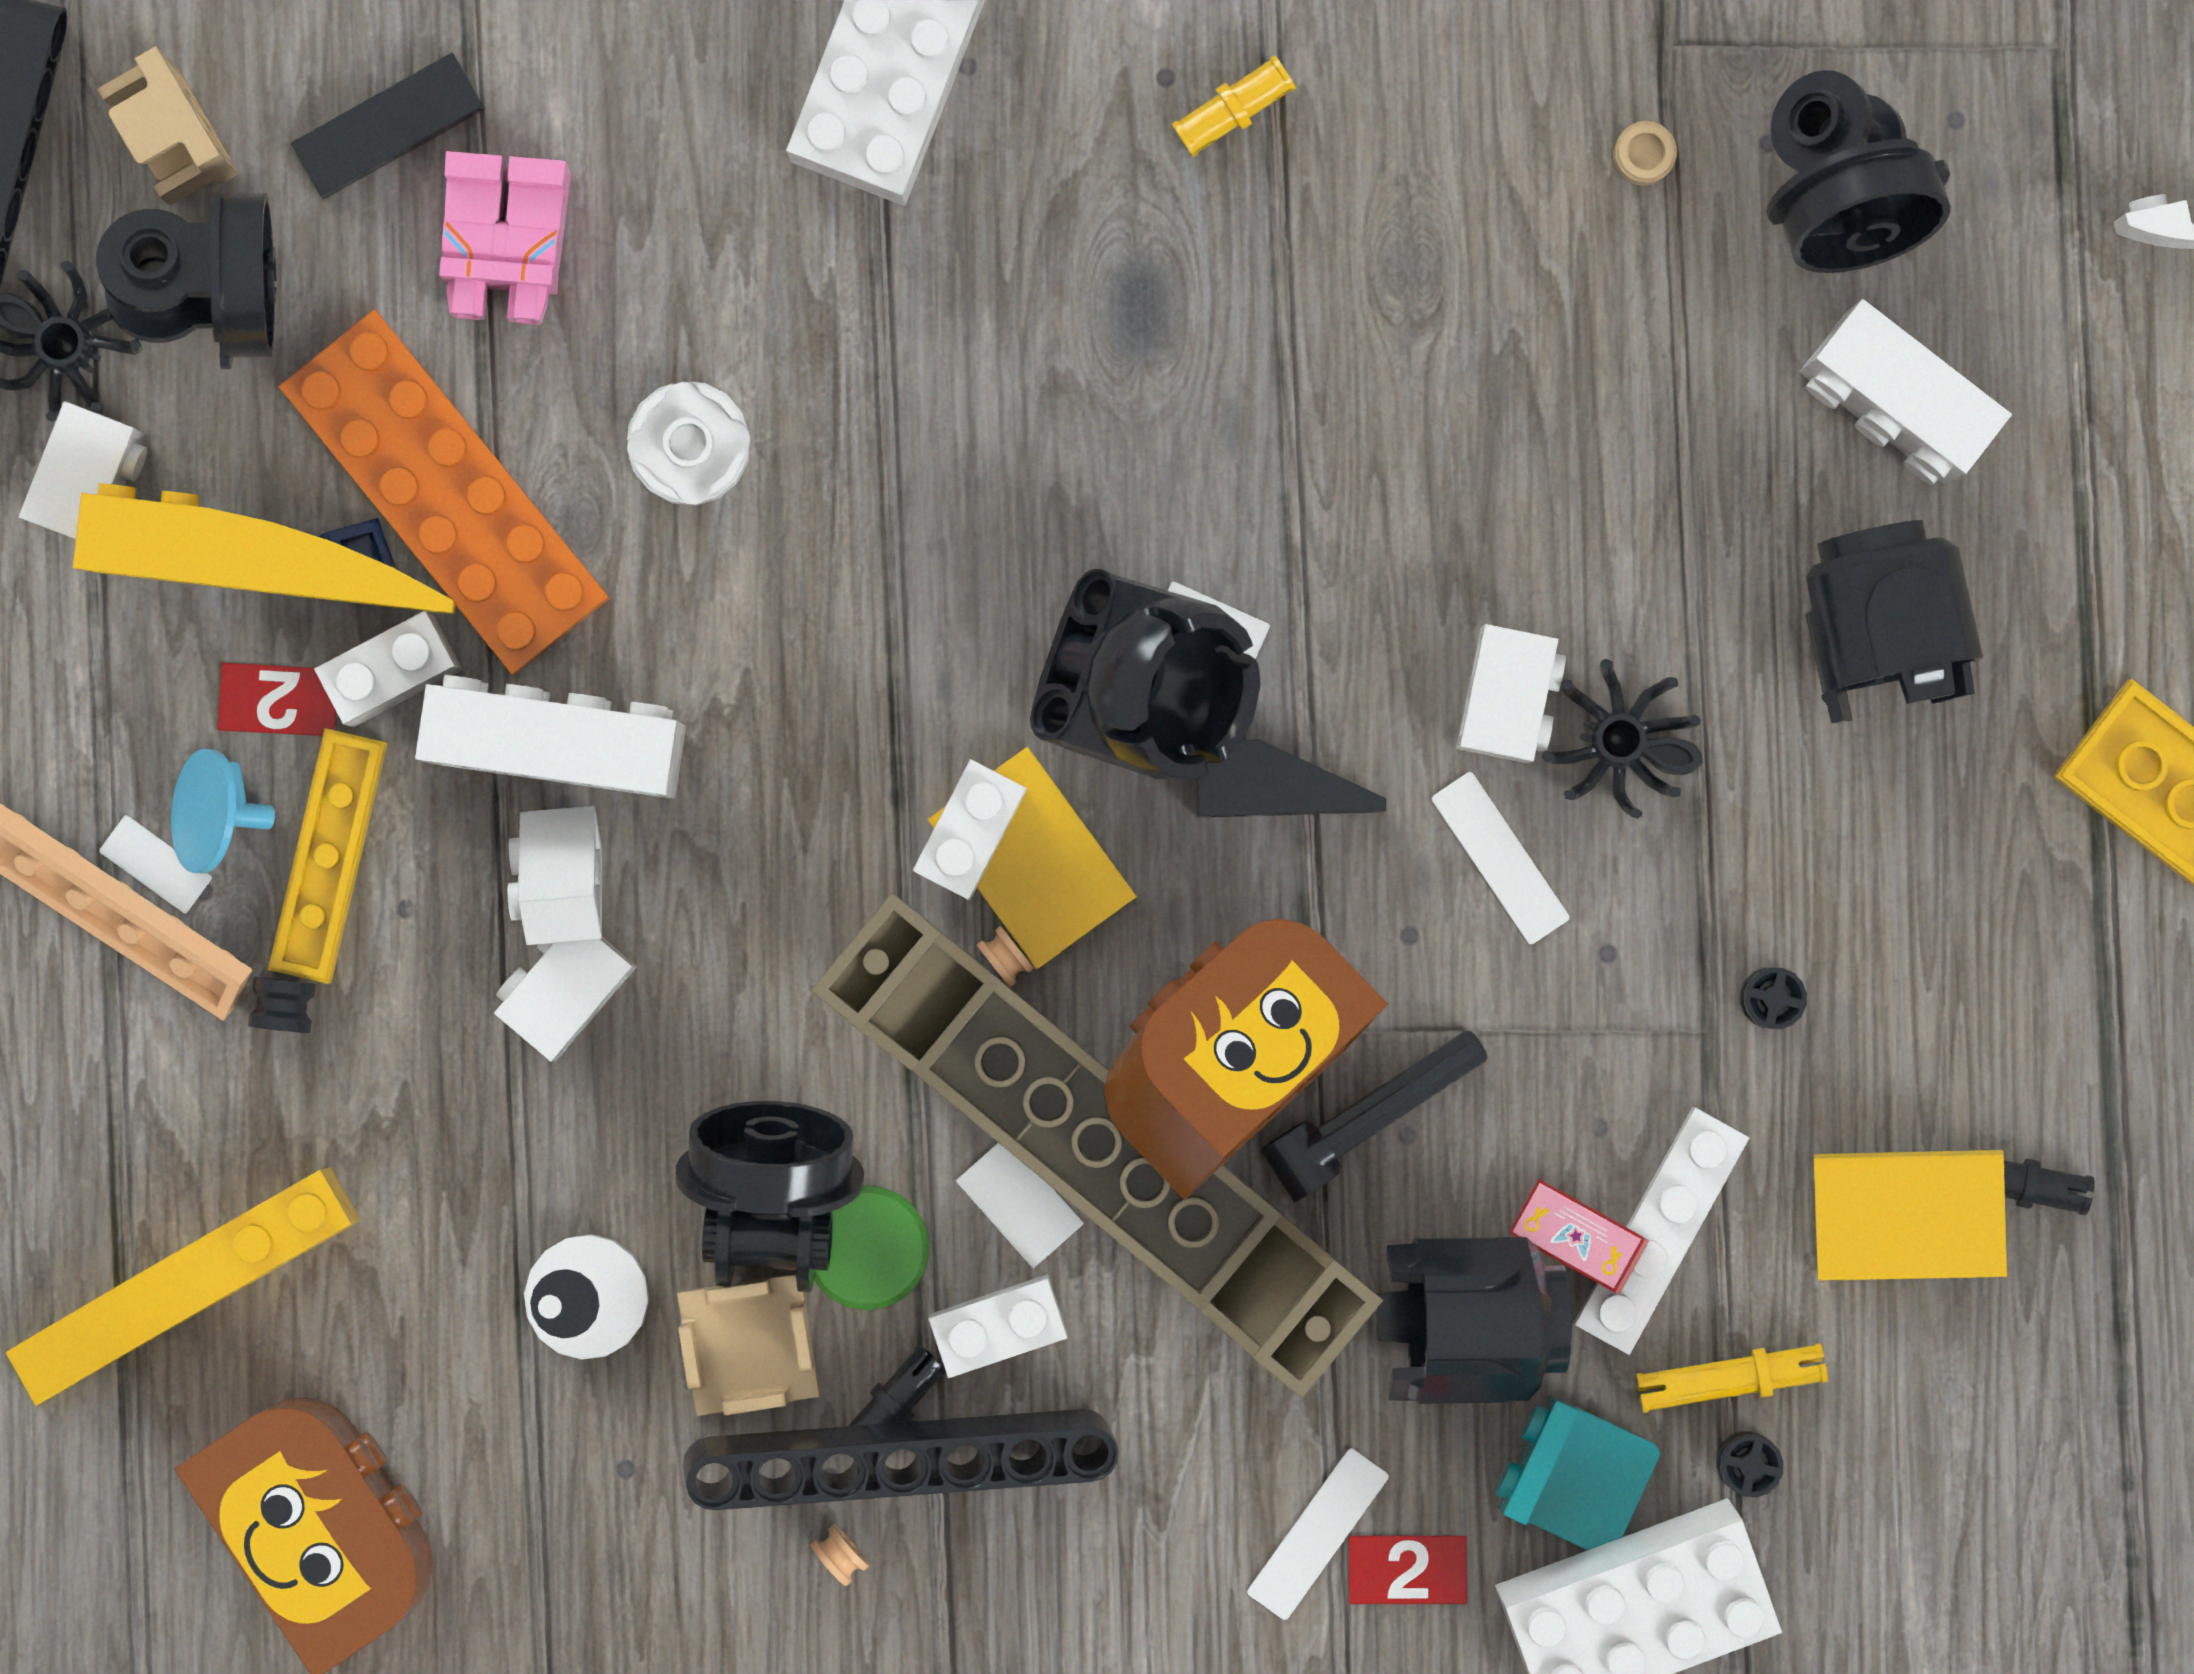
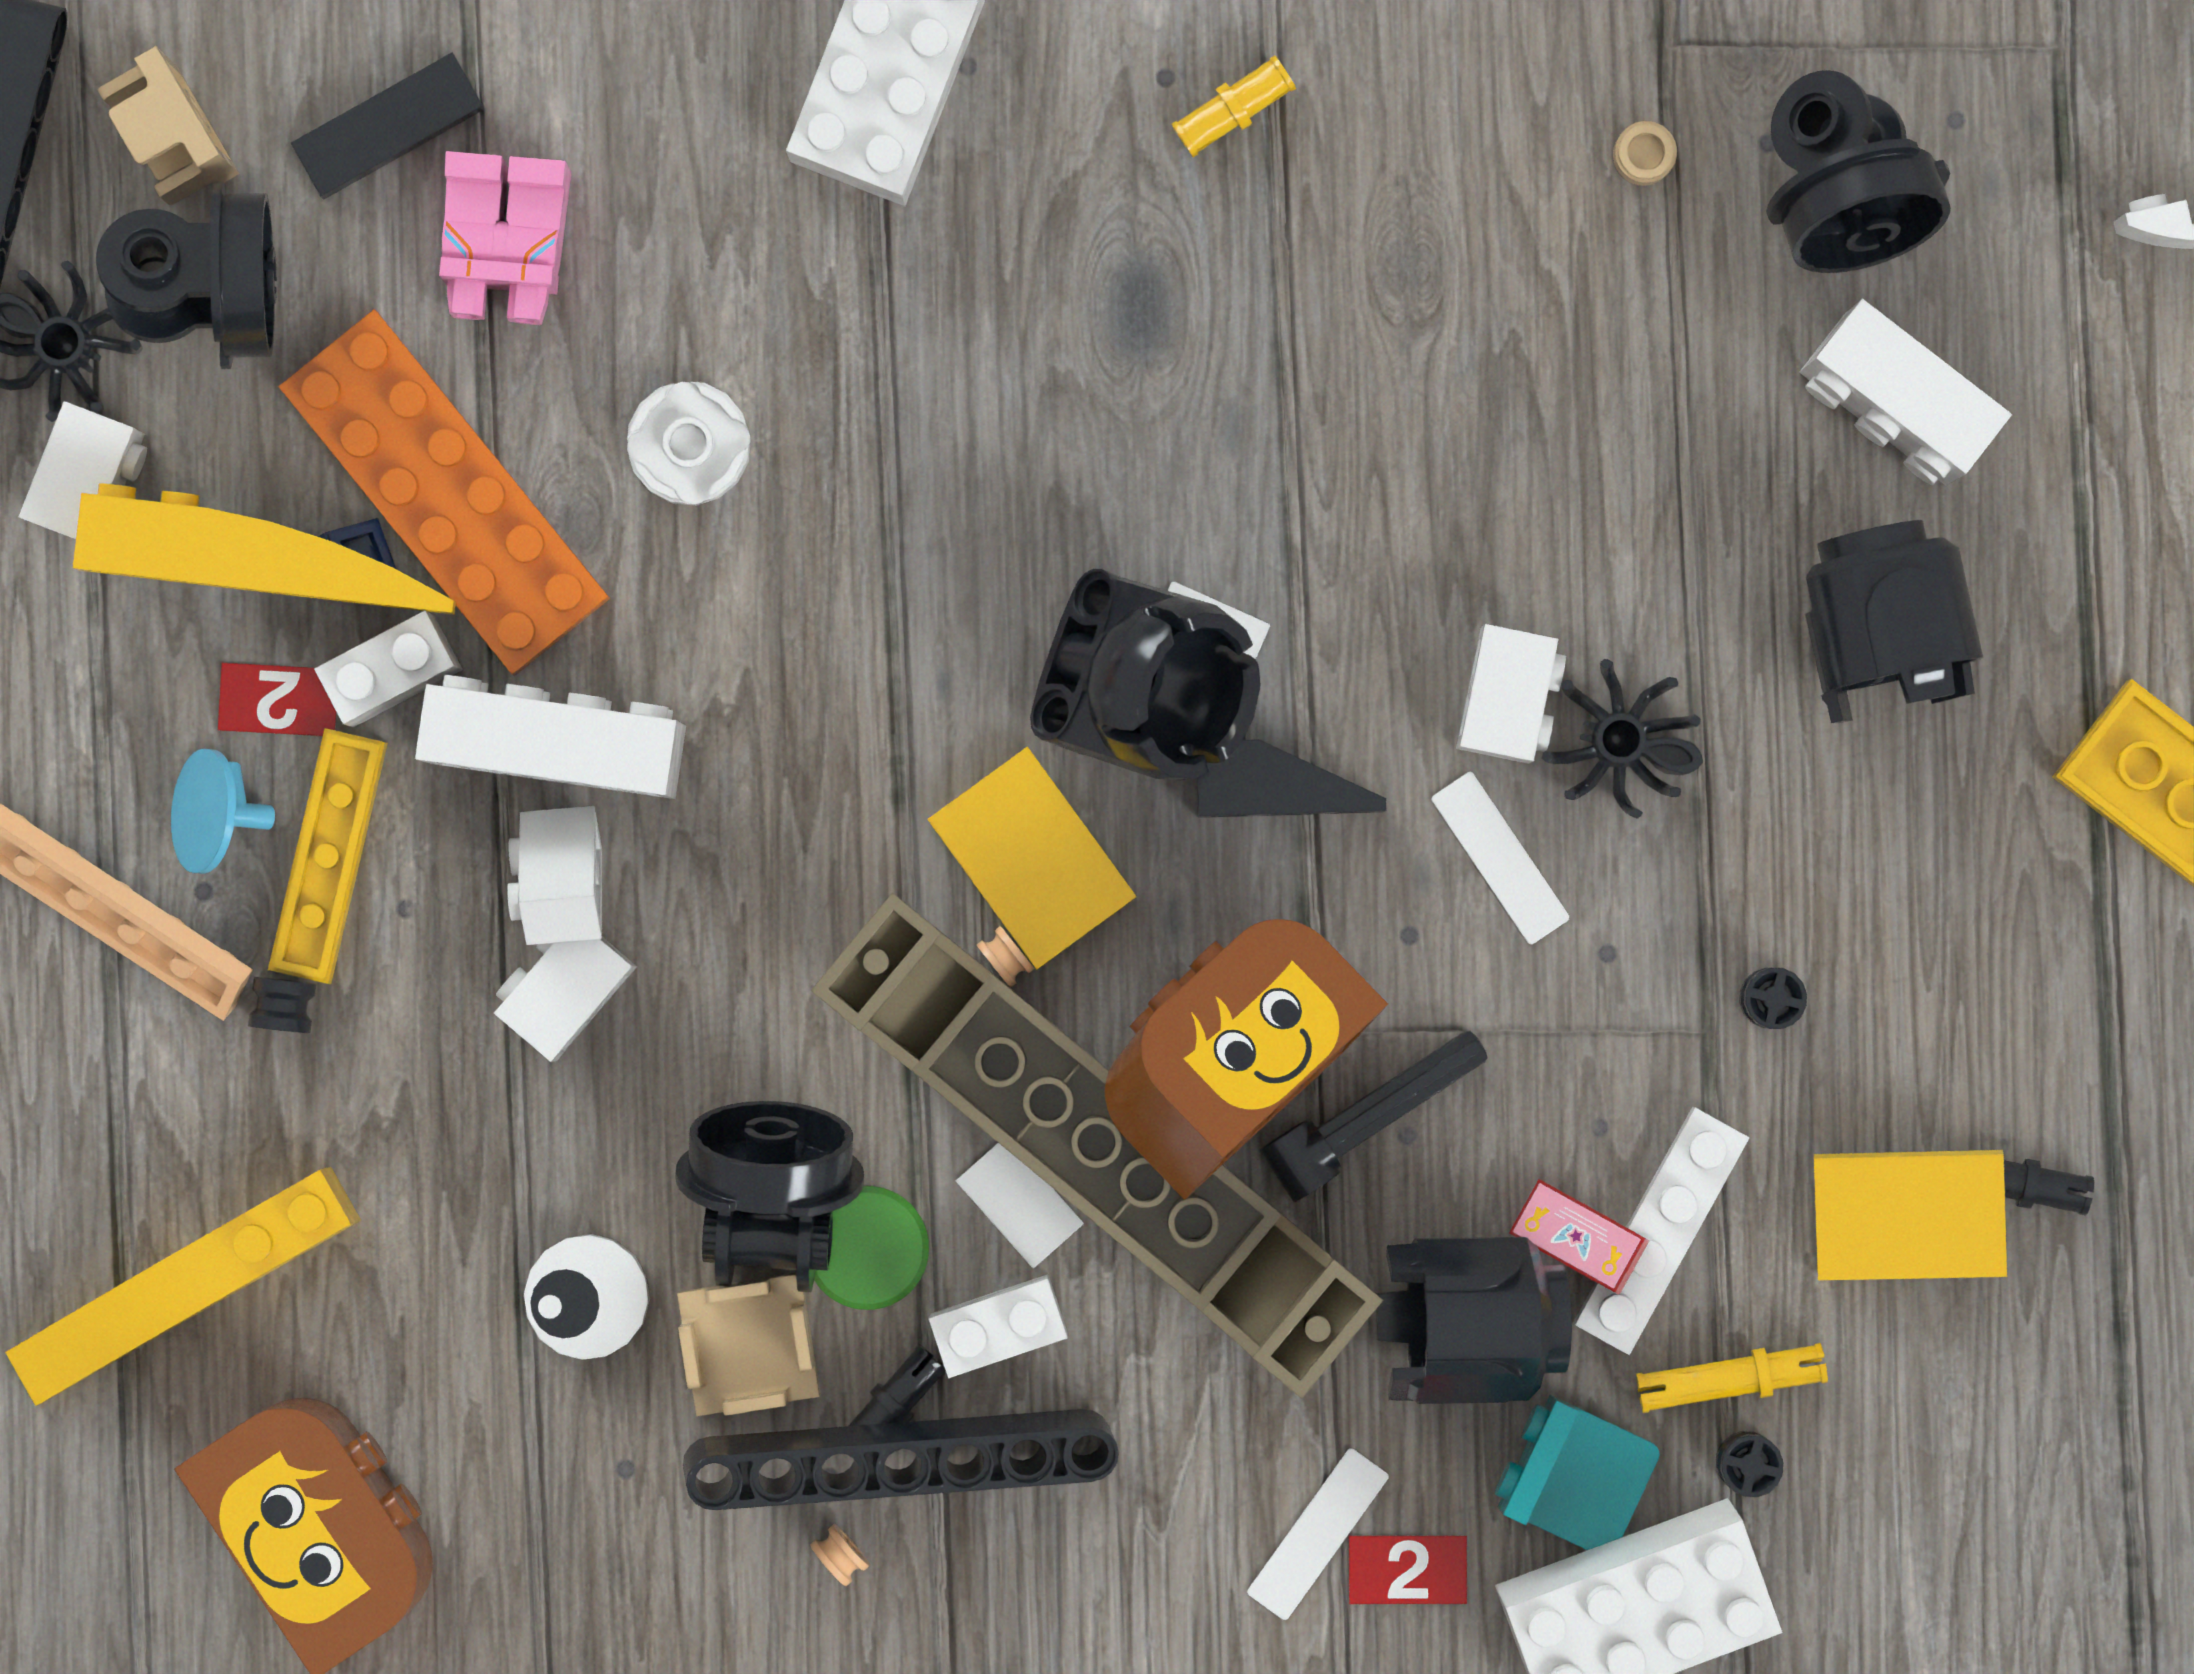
(153, 864): white sticker -> none
(970, 829): white brick -> none

